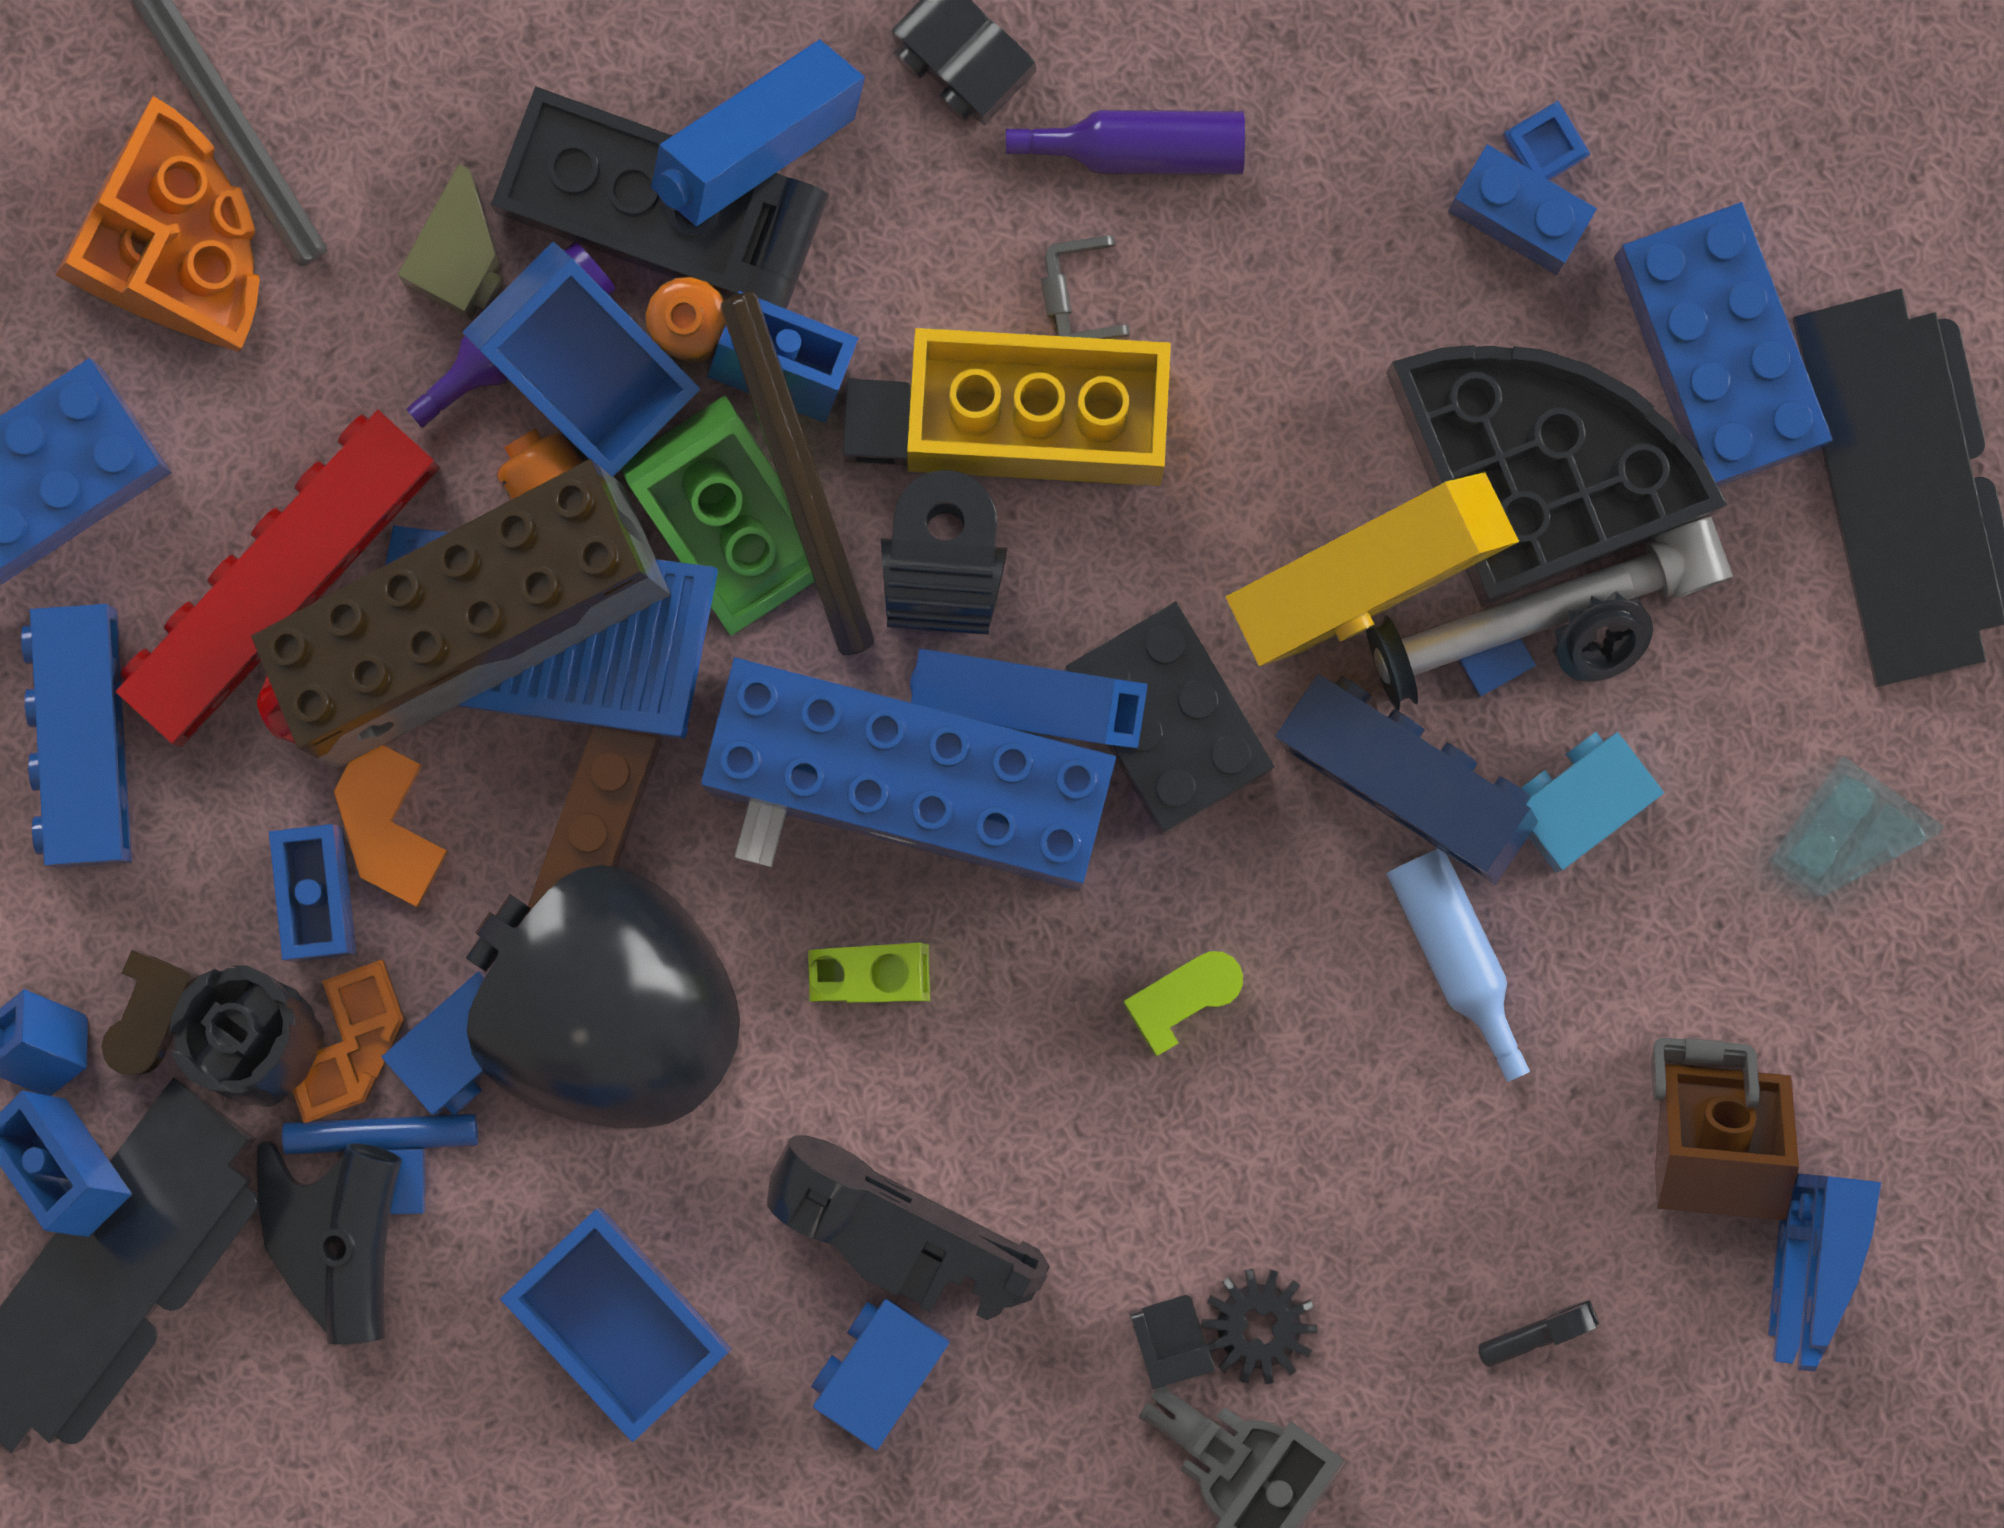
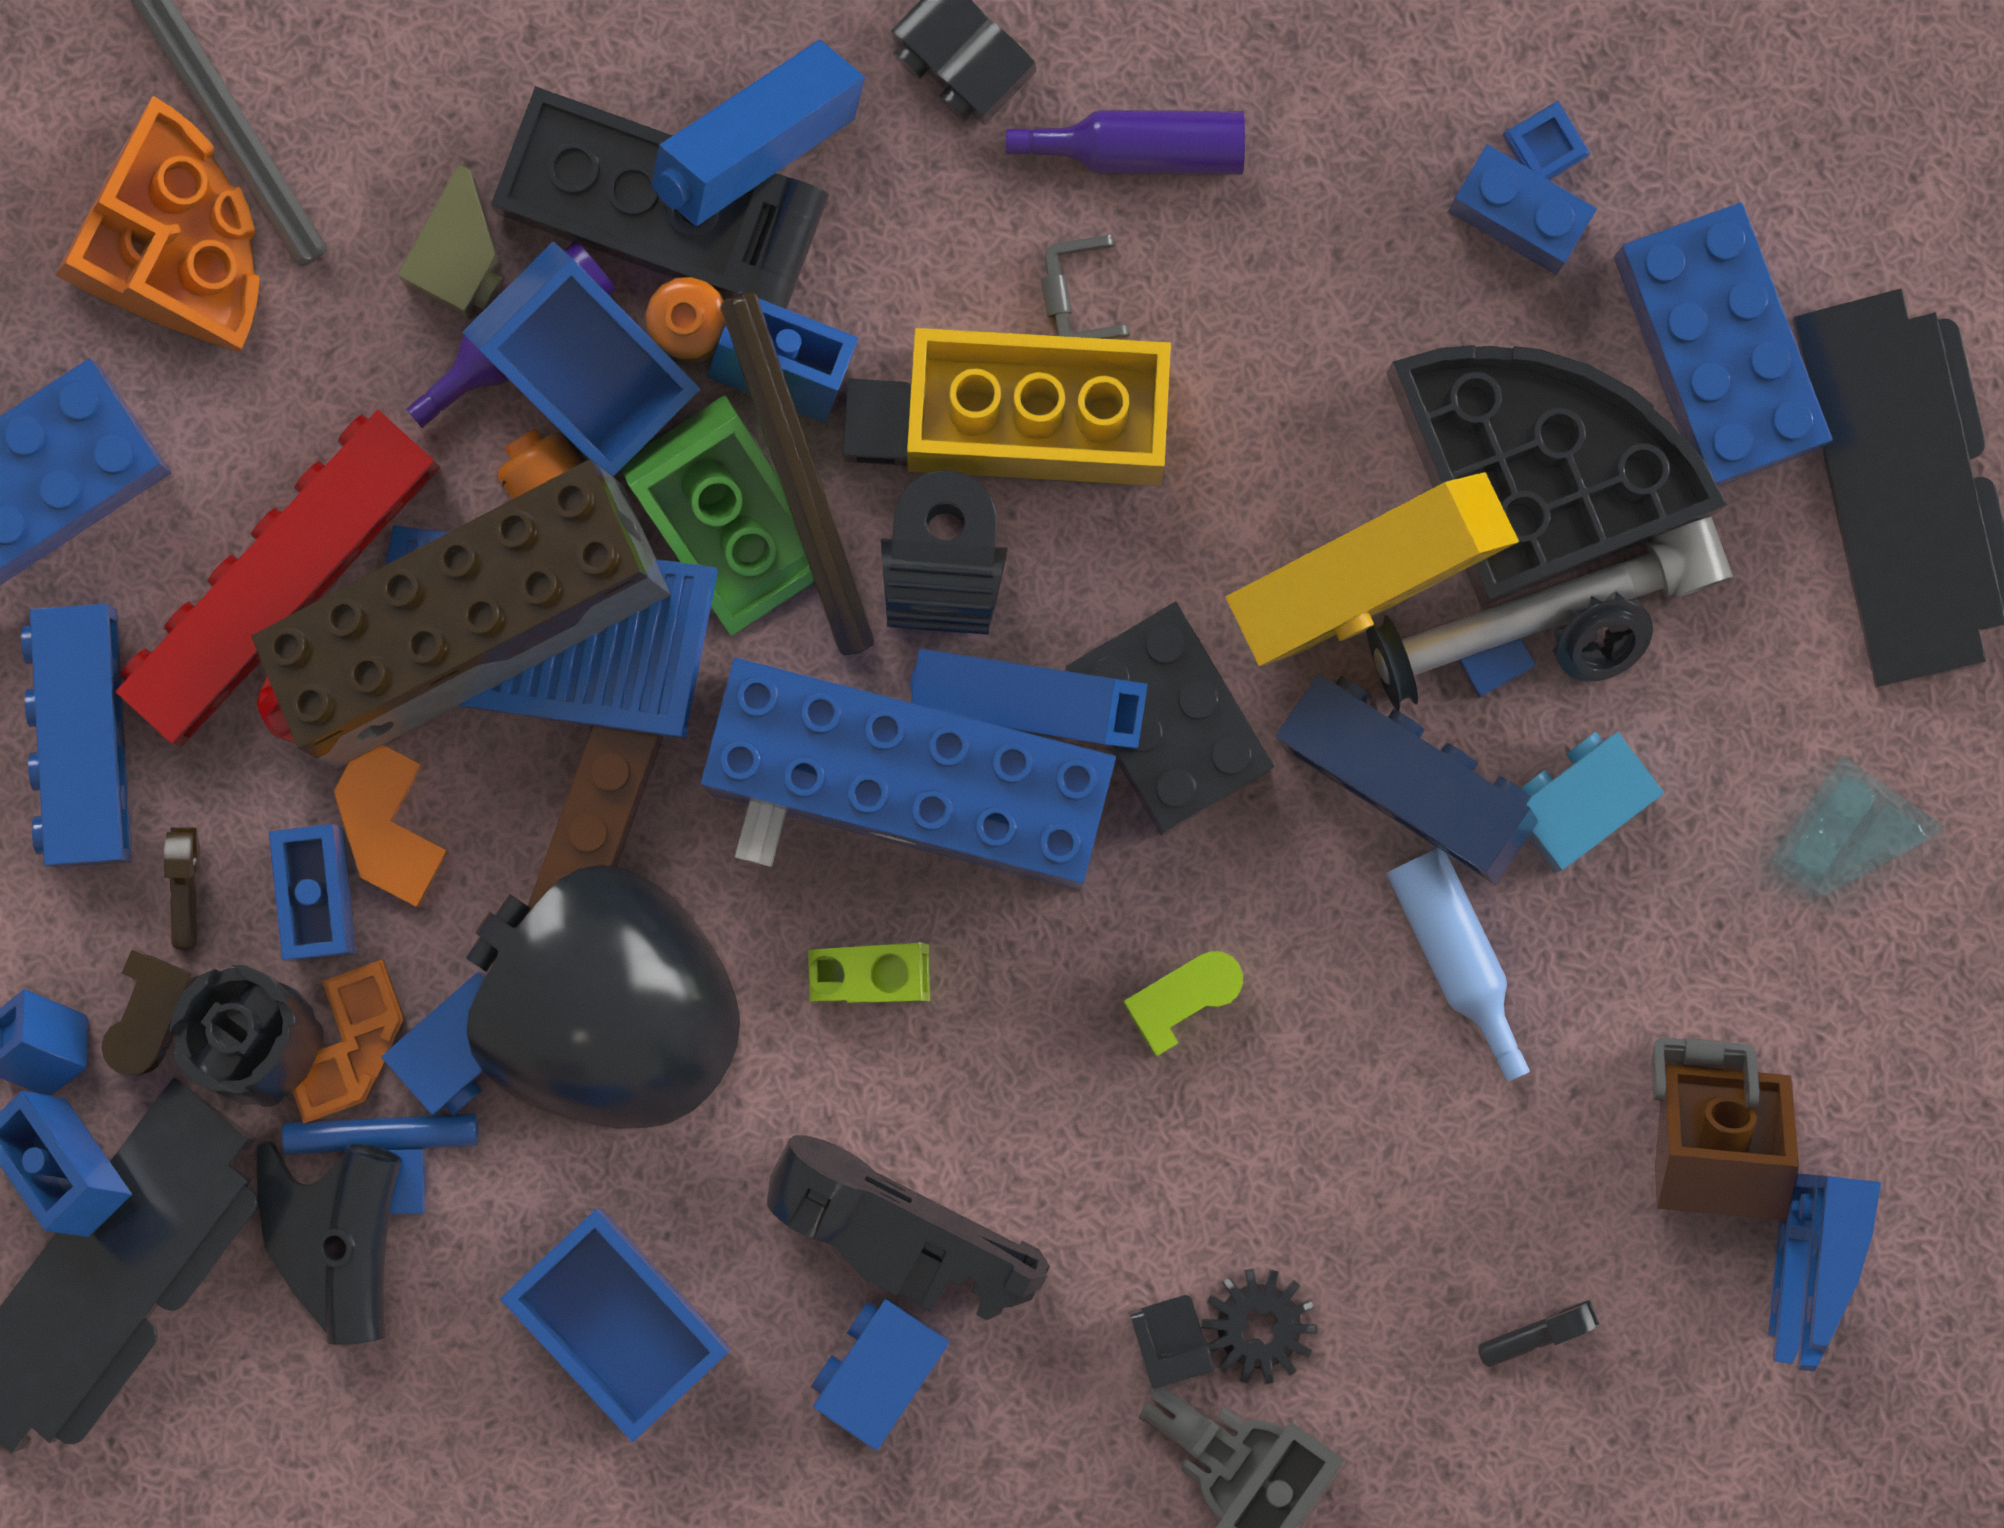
(181, 865): none -> dark brown bar

